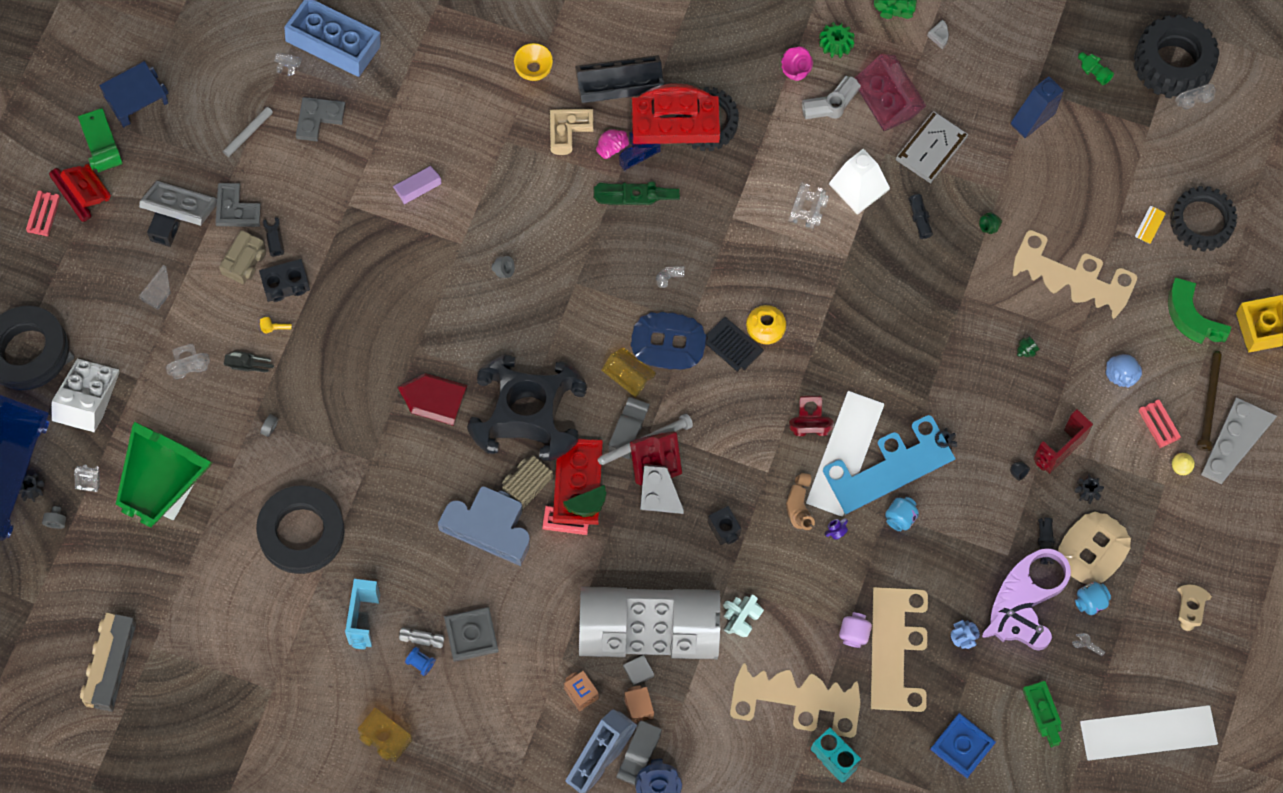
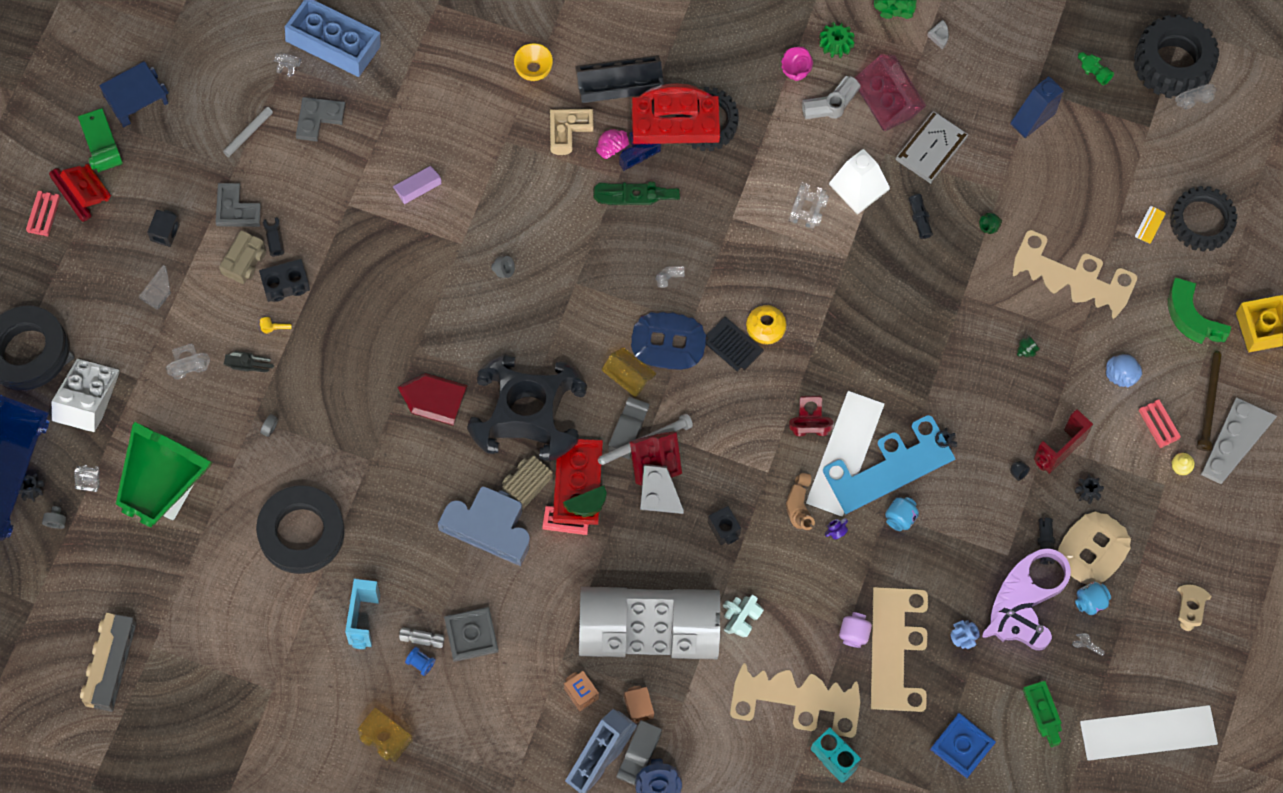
(178, 203): light grey tile -> none
(638, 670): light grey tile -> none

